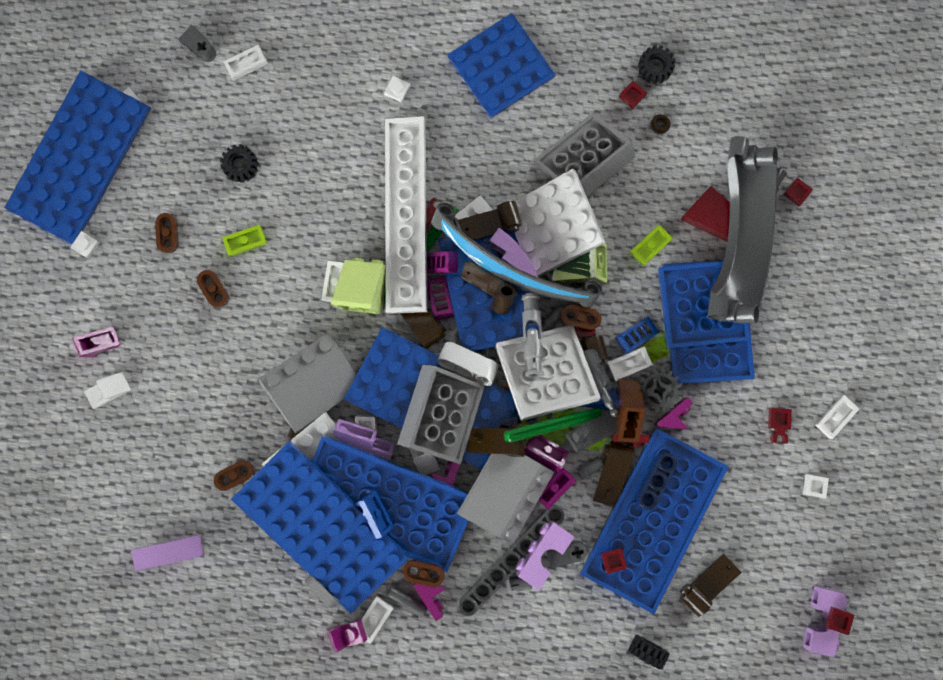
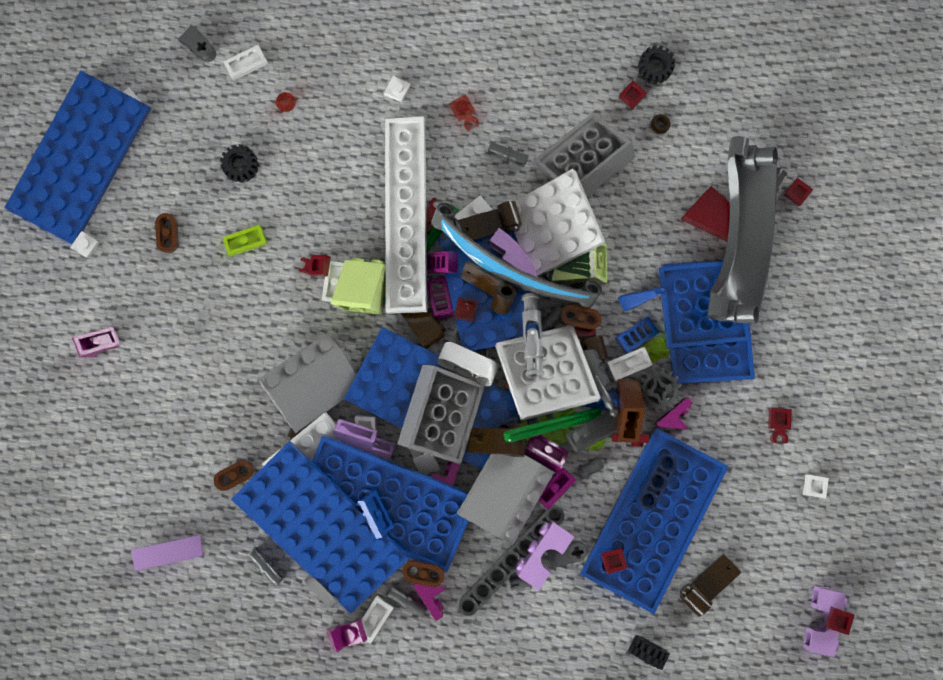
(107, 390): white slope -> none
(212, 290): reddish brown plate -> none
(266, 566): none -> dark grey pin
(285, 102): none -> clear red plate
(316, 266): none -> dark red plate
(462, 110): none -> clear red plate
(465, 309): none -> clear red tile
(501, 65): blue plate -> none
(507, 154): none -> dark grey pin
(614, 472): dark brown door -> none
(635, 299): none -> blue slope
(651, 245): lime plate -> none
(837, 416): white plate -> none

